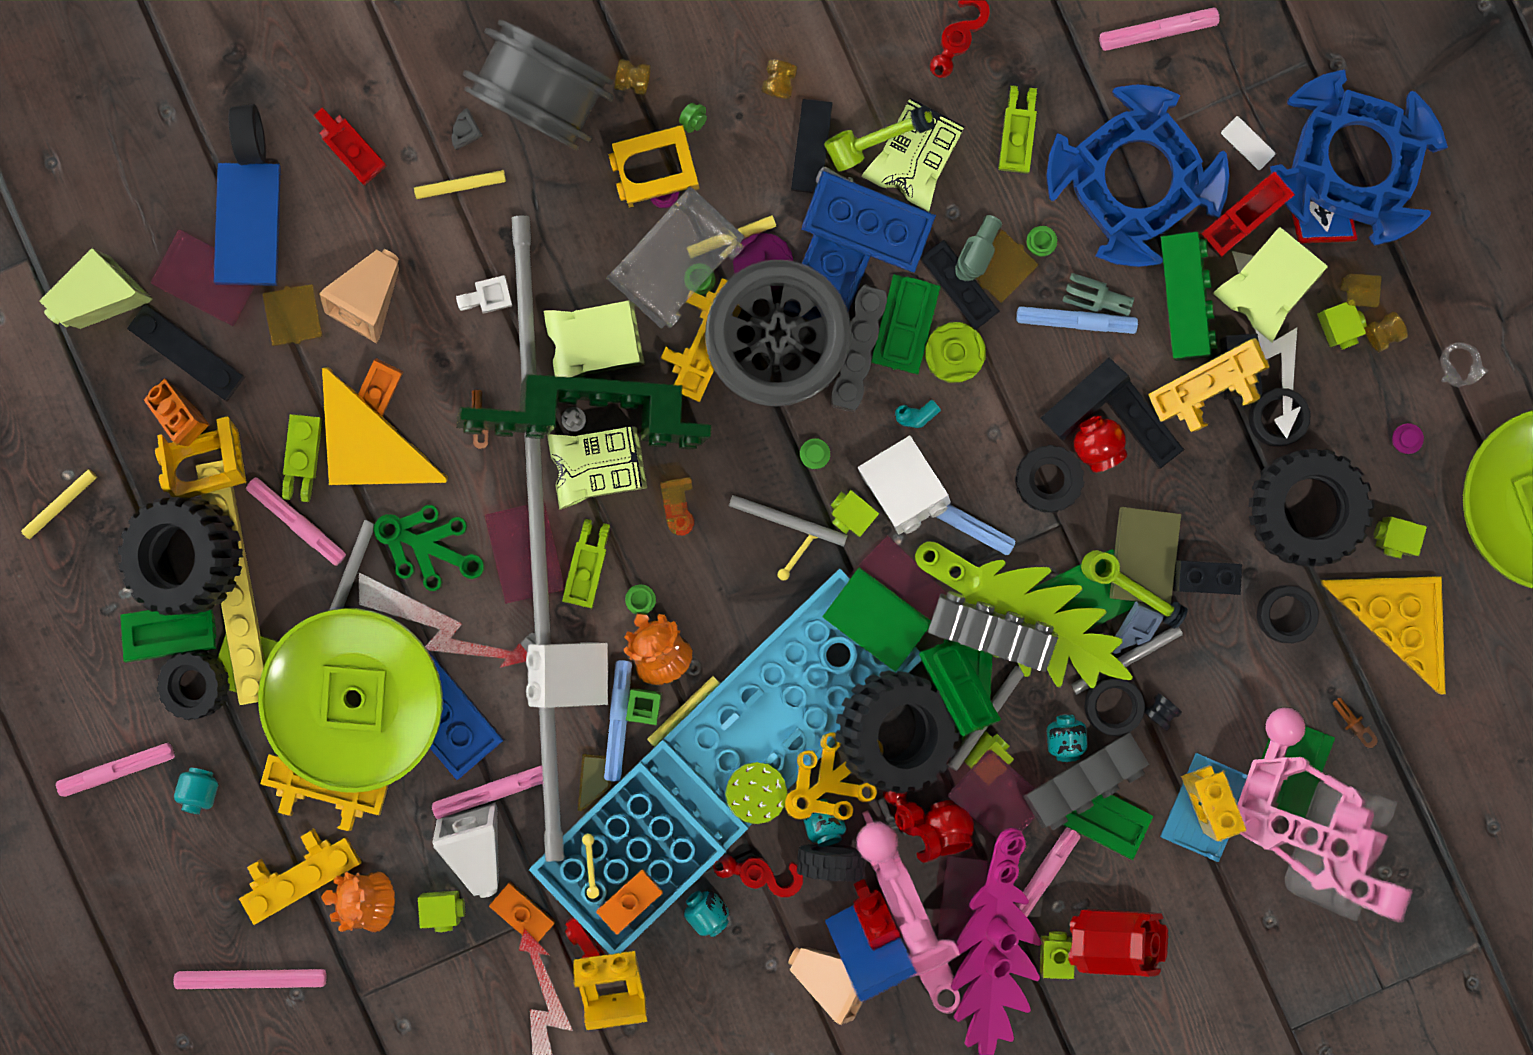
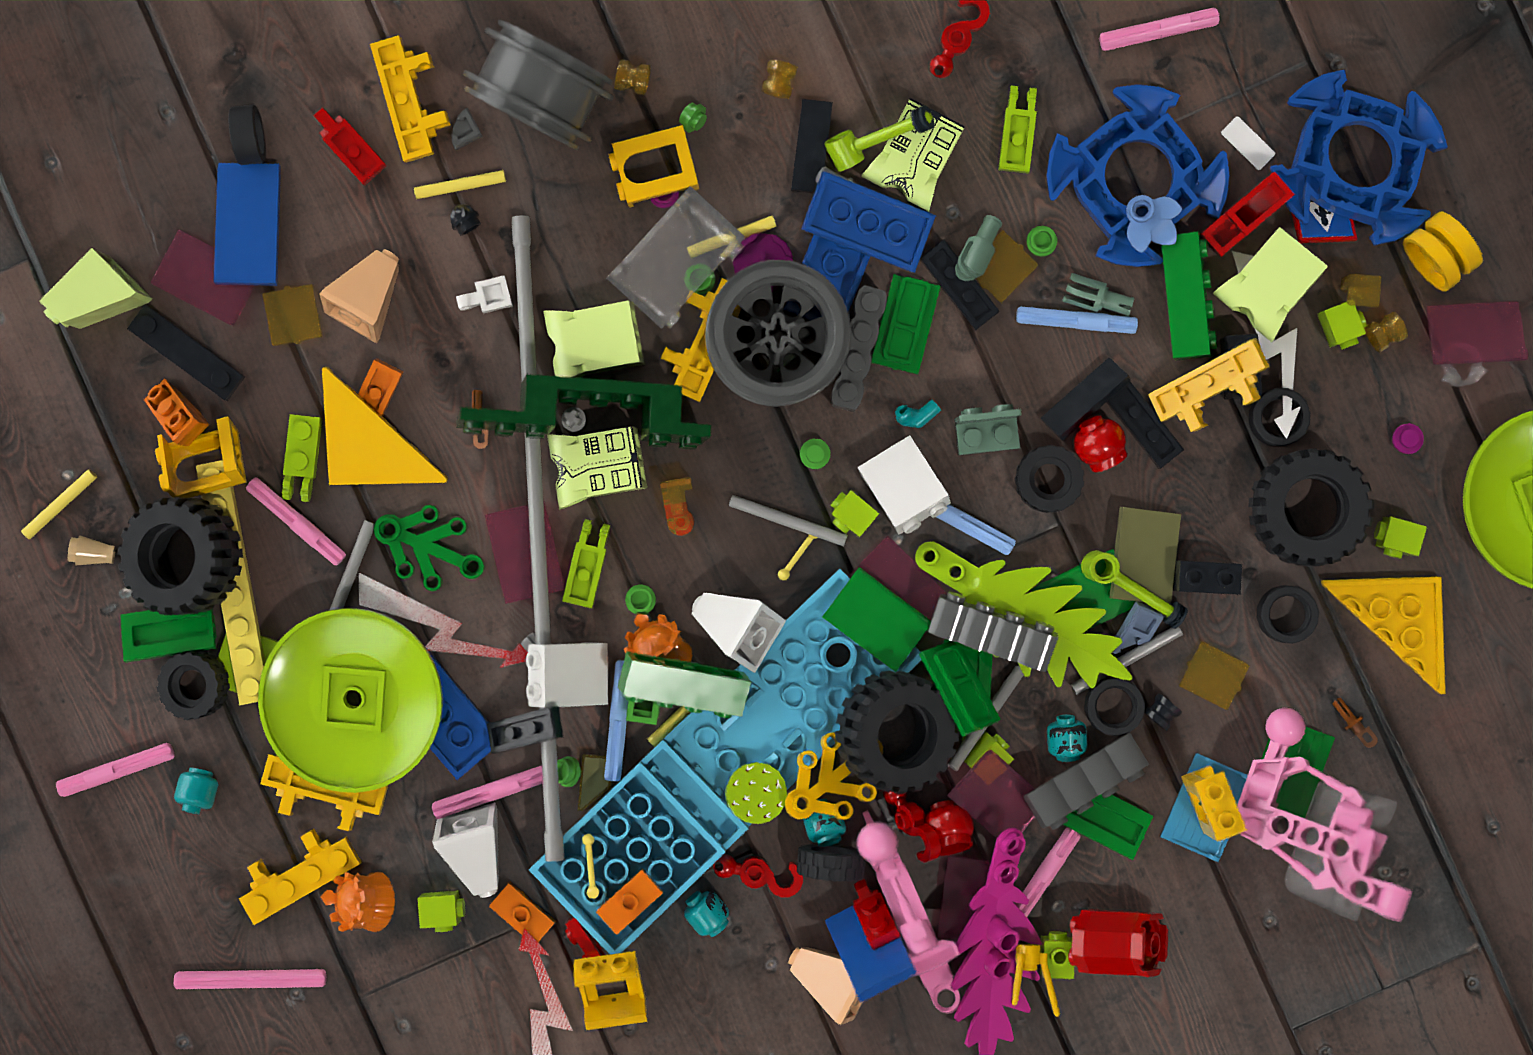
(89, 551): none -> tan cone
(397, 76): none -> yellow hinge
(464, 219): none -> black plate
(525, 730): none -> black tile
(568, 771): none -> bright green plate
(683, 684): none -> brick
(739, 626): none -> white slope
(955, 352): lime tile -> none
(987, 431): none -> sand green bracket
(1027, 959): none -> yellow plant
(1155, 225): none -> medium blue plate
(1214, 675): none -> clear yellow piece
(1442, 251): none -> yellow wheel
(1476, 333): none -> clear pink piece

